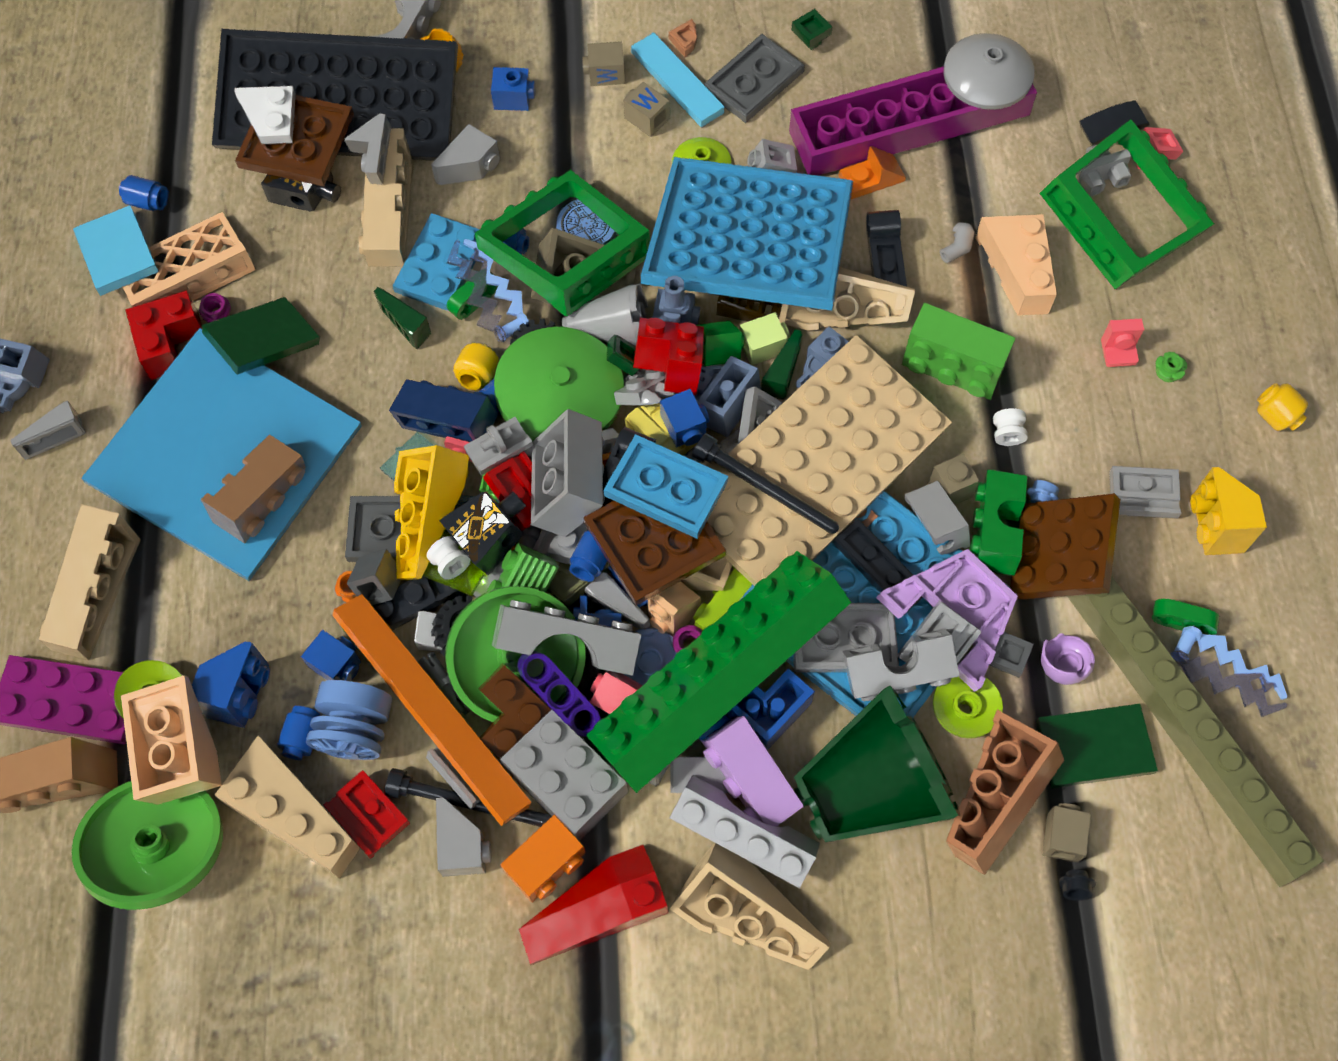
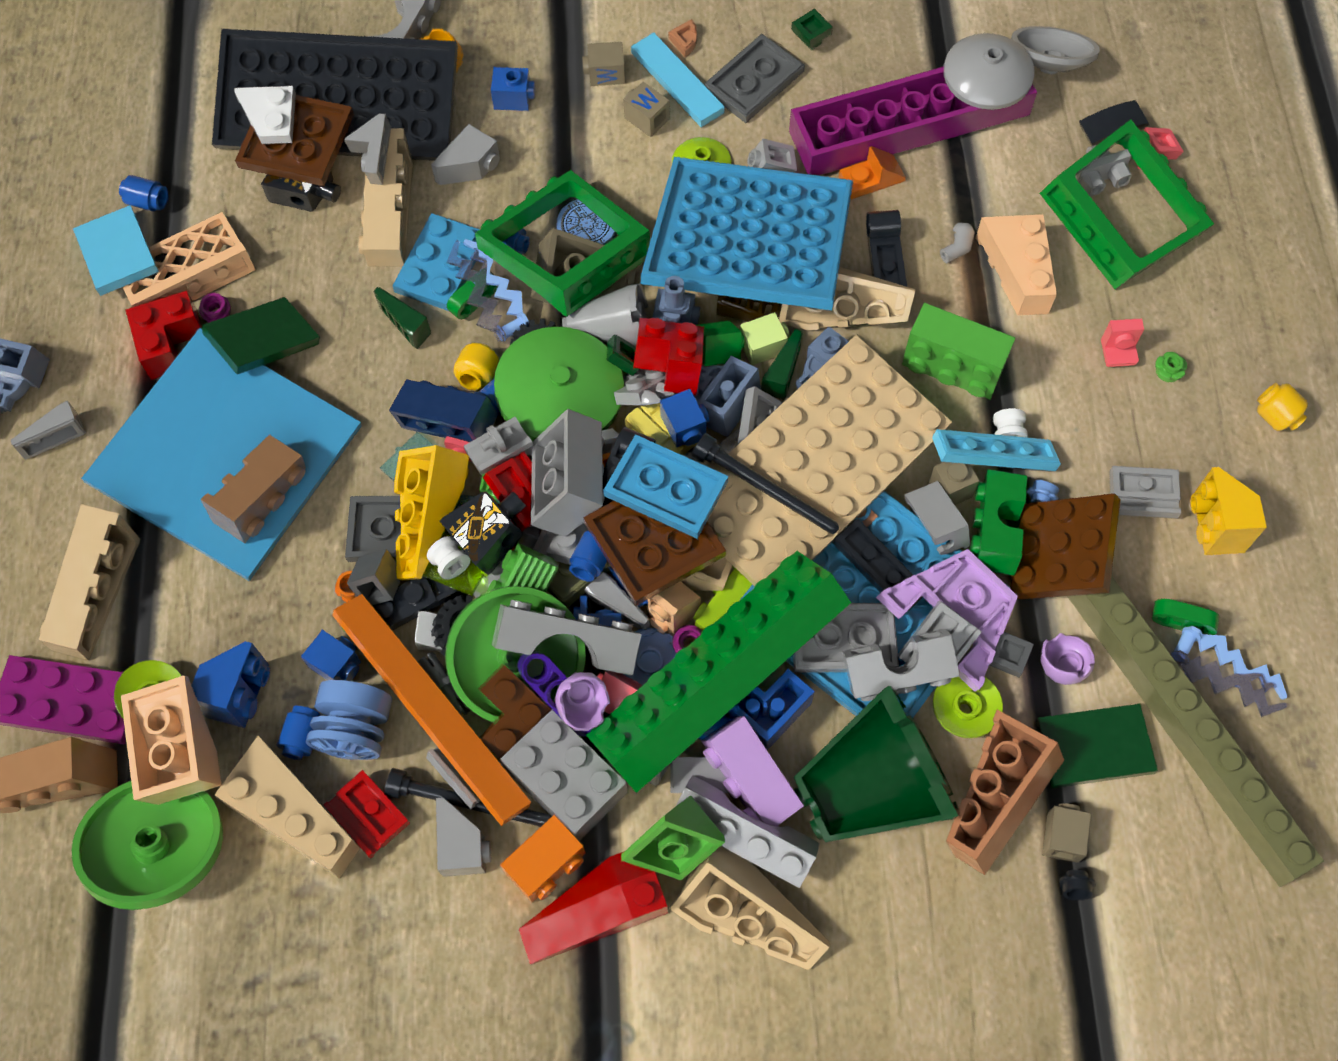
(582, 701): none -> lavender hair
(676, 841): none -> bright green slope
(995, 450): none -> medium azure tile
(1056, 48): none -> light grey dish

